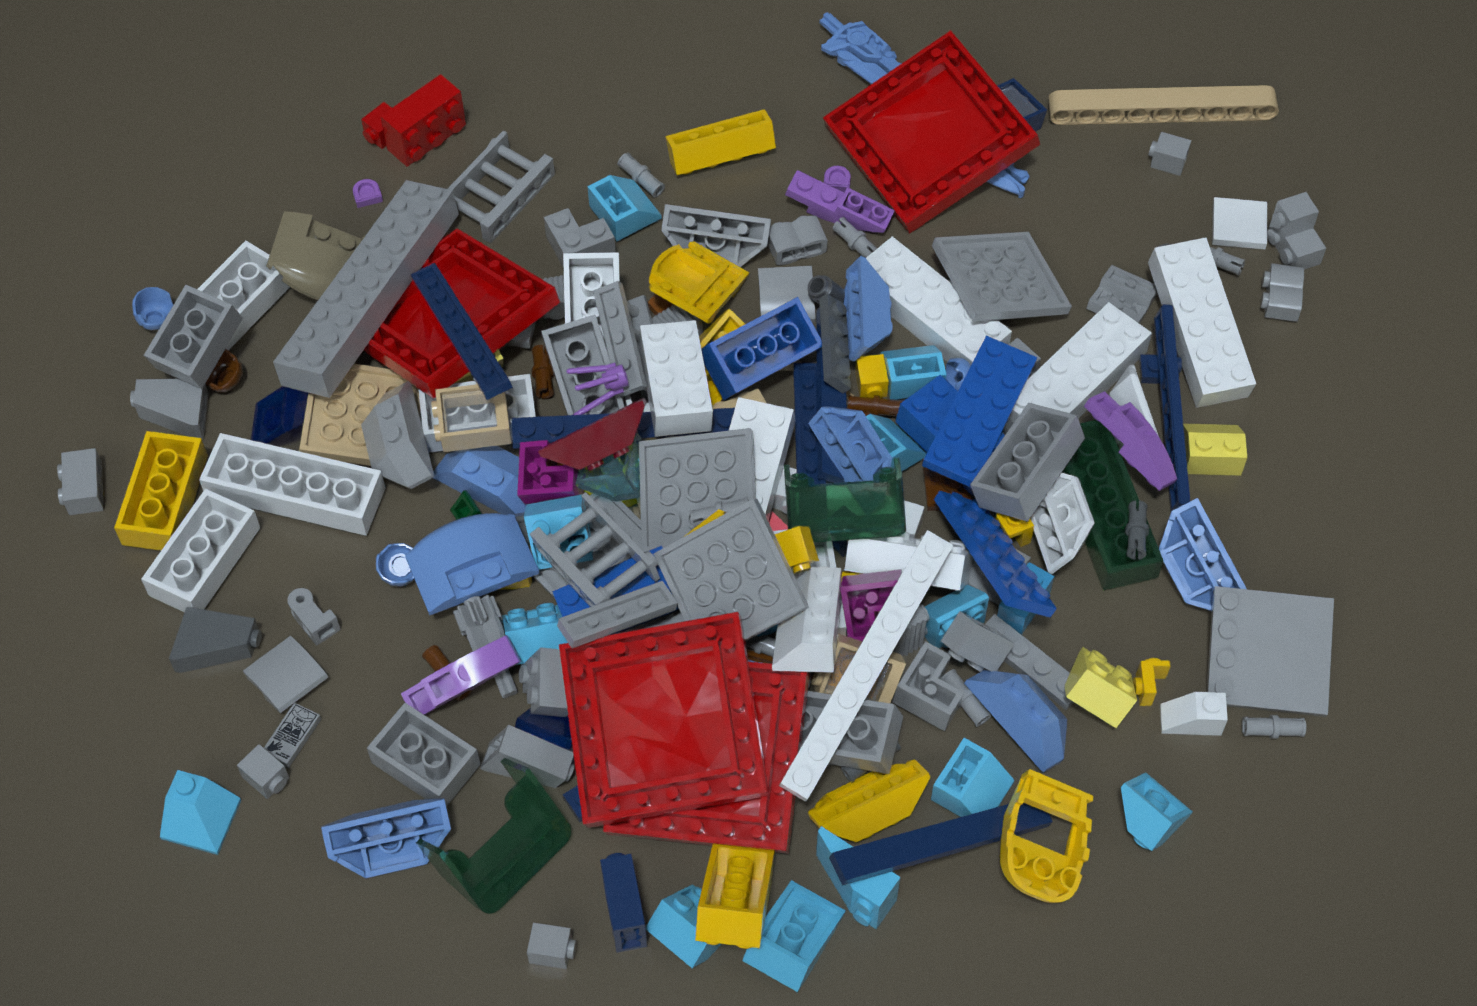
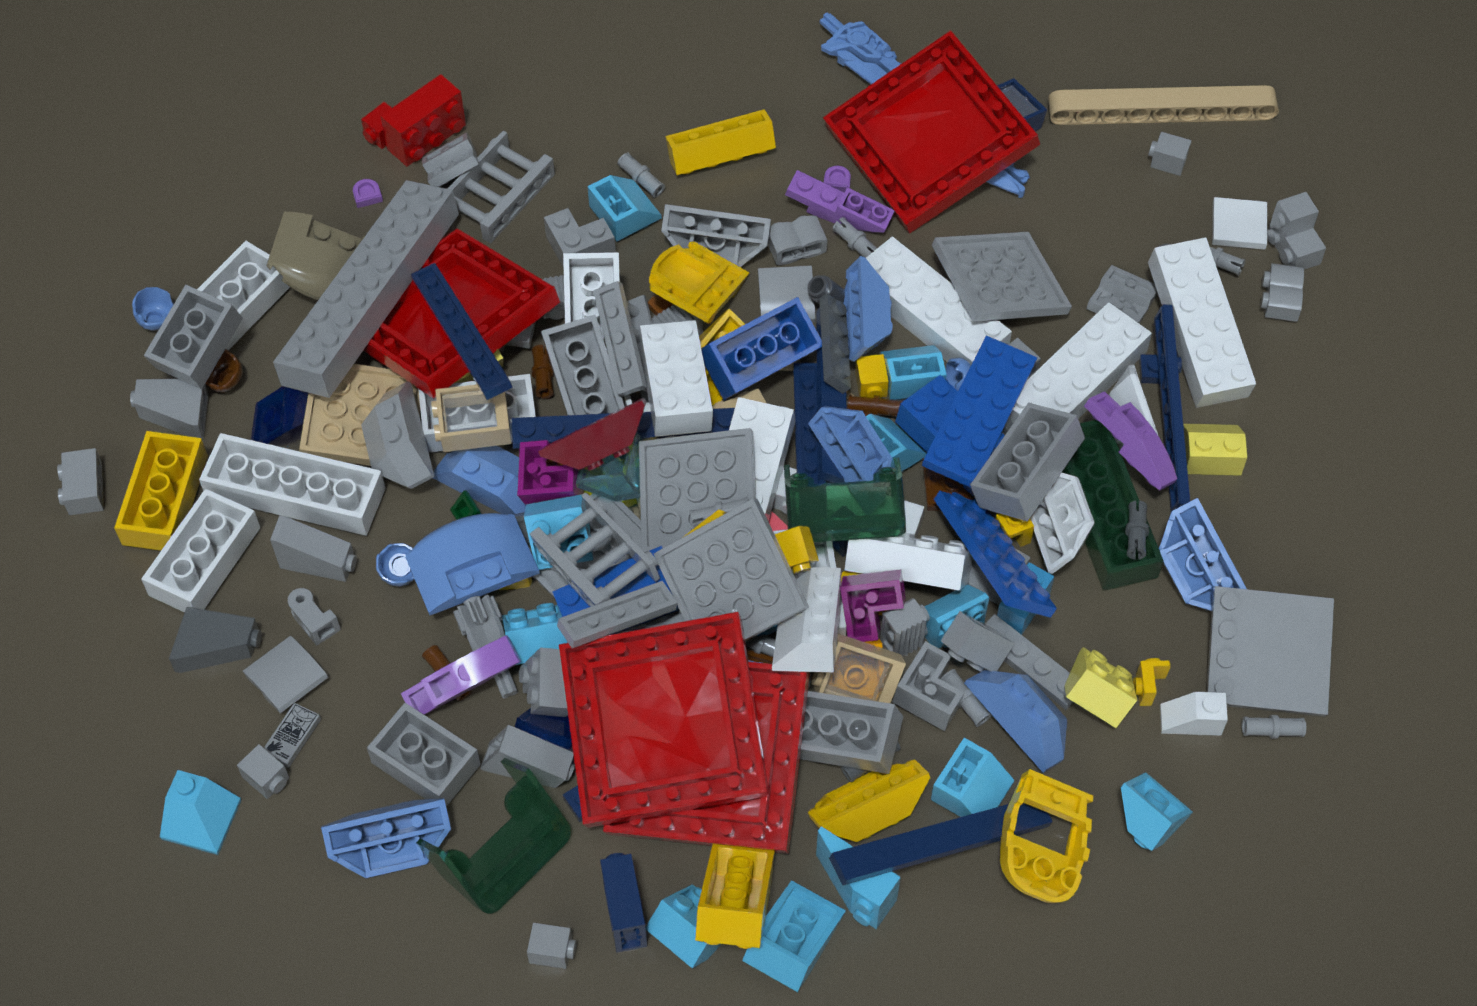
(311, 550): none -> light grey slope
(450, 160): none -> light grey slope
(614, 378): medium lavender plant -> none
(865, 666): white plate -> none

